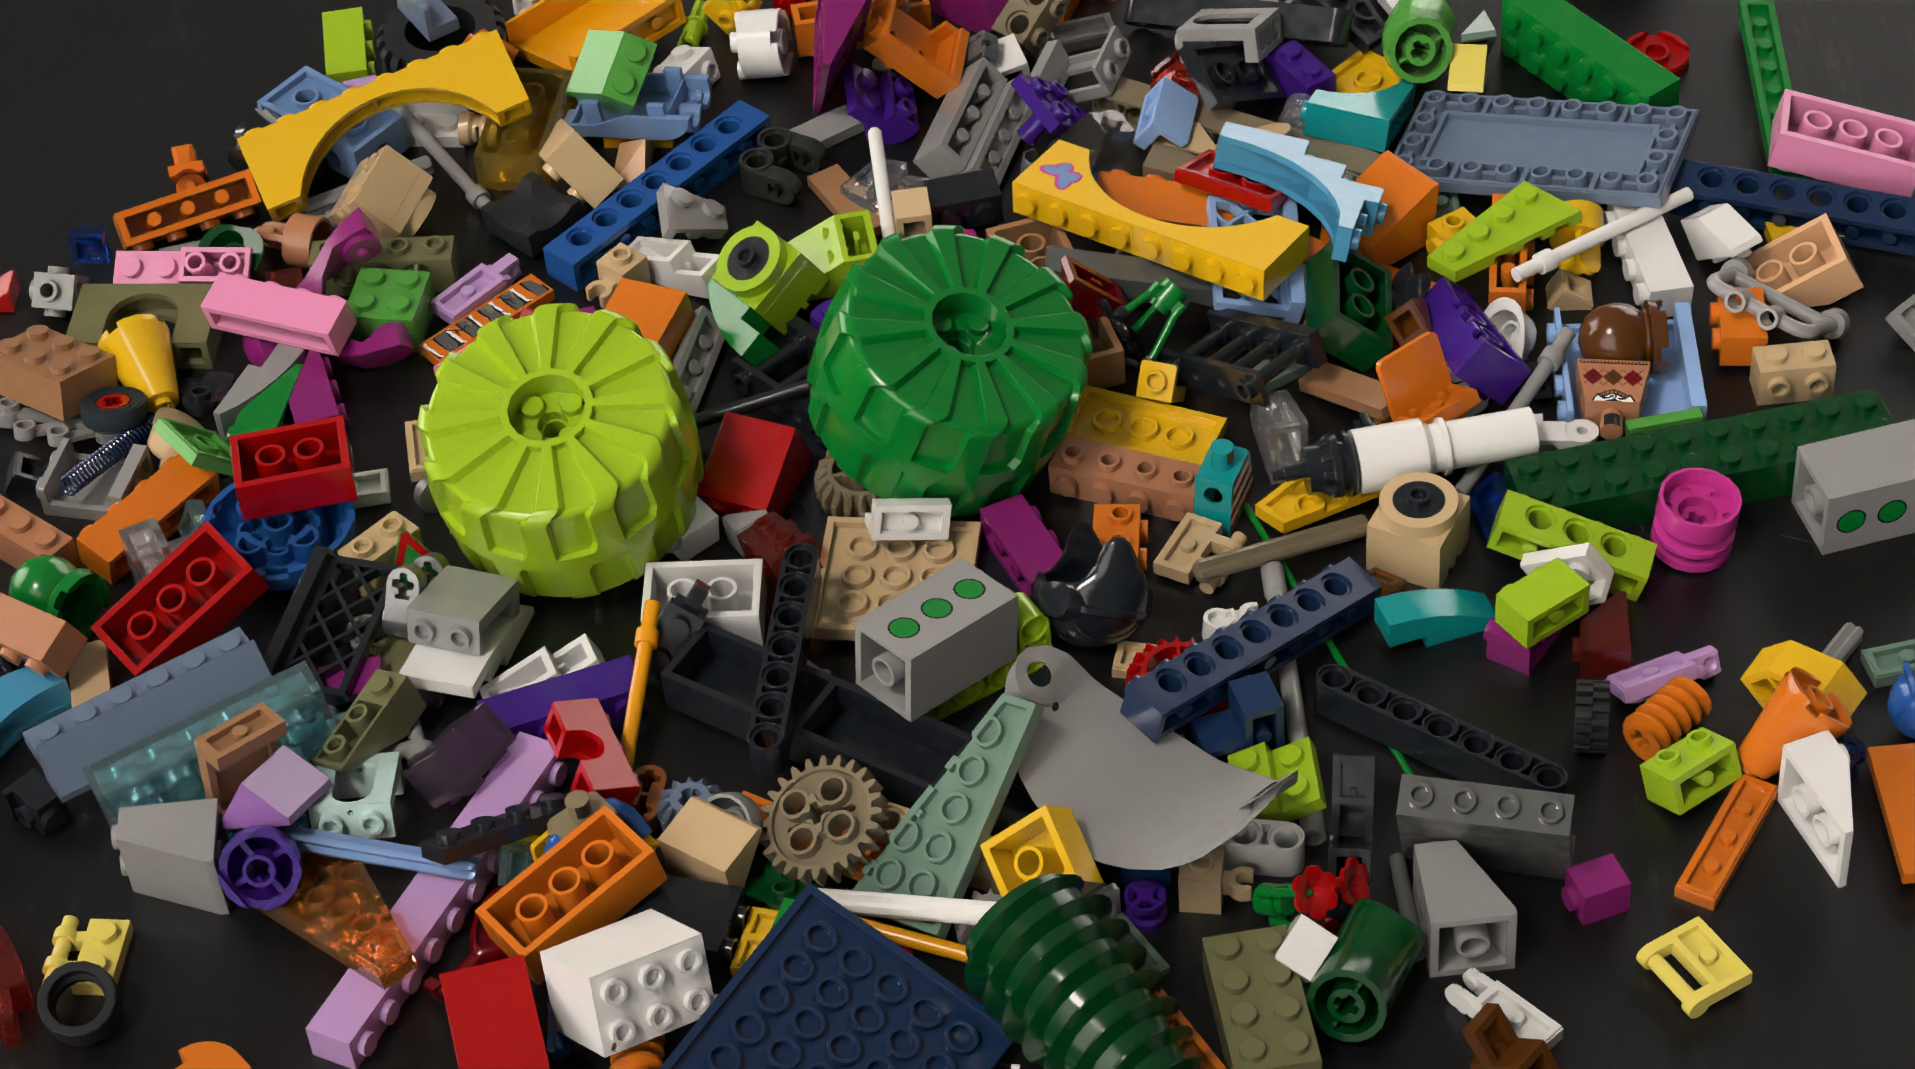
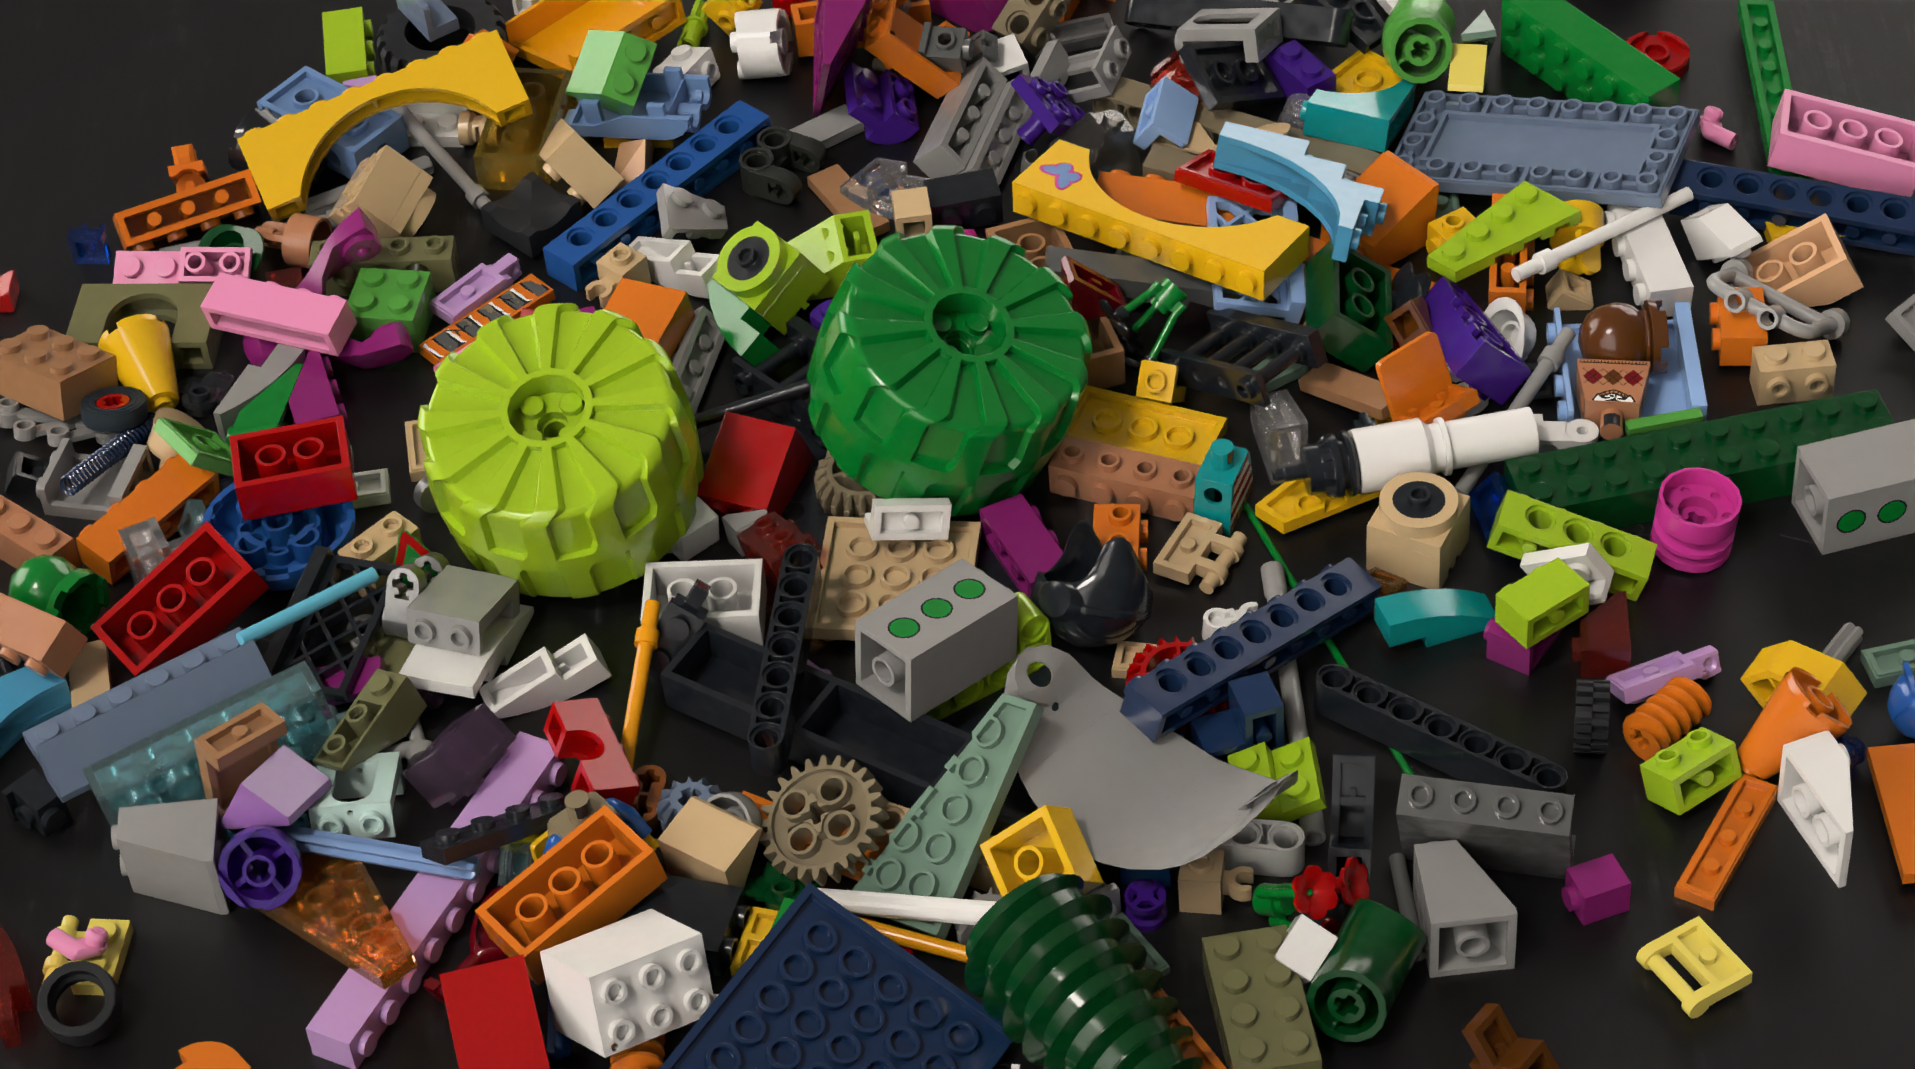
(56, 290): light grey brick -> none
(77, 949): none -> bright pink arm
(308, 606): none -> medium azure bar
(529, 706): dark purple brick -> none
(881, 182): white piece -> none
(946, 47): none -> dark grey brick
(1280, 548): dark tan axle -> none
(1523, 1016): white hinge -> none
(1713, 131): none -> bright pink arm

